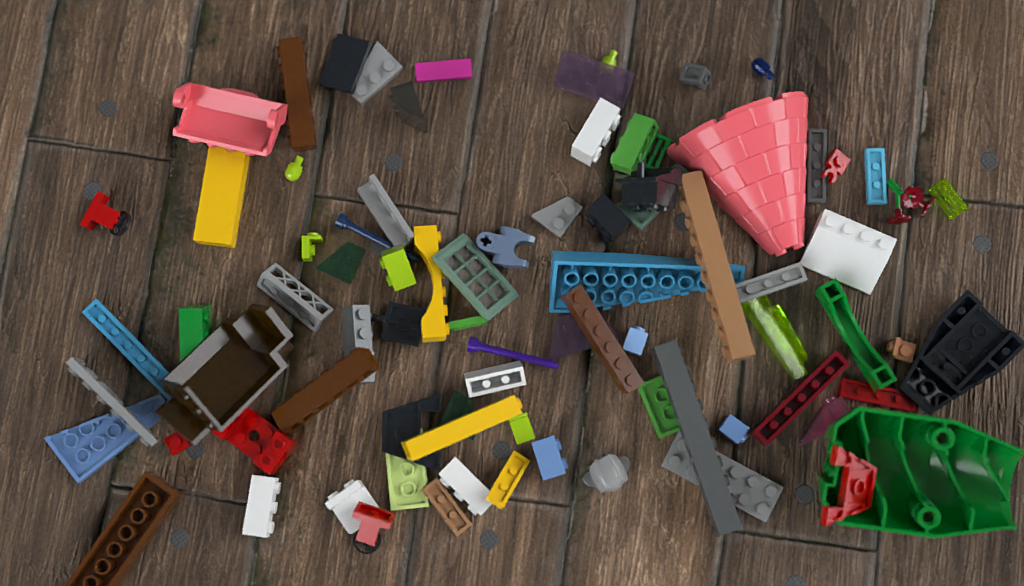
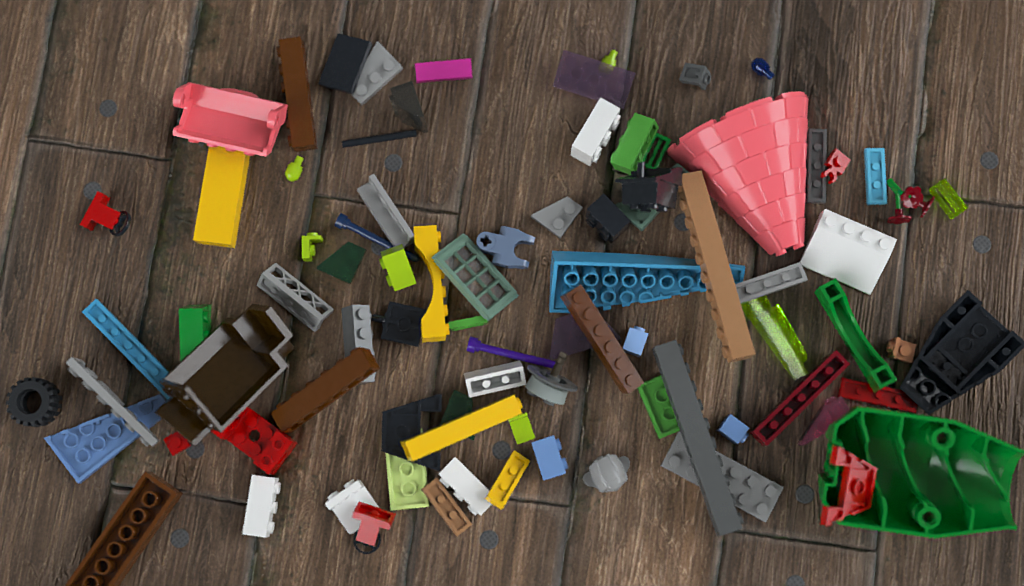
(18, 402): none -> black tyre
(379, 138): none -> black bar
(549, 383): none -> piece

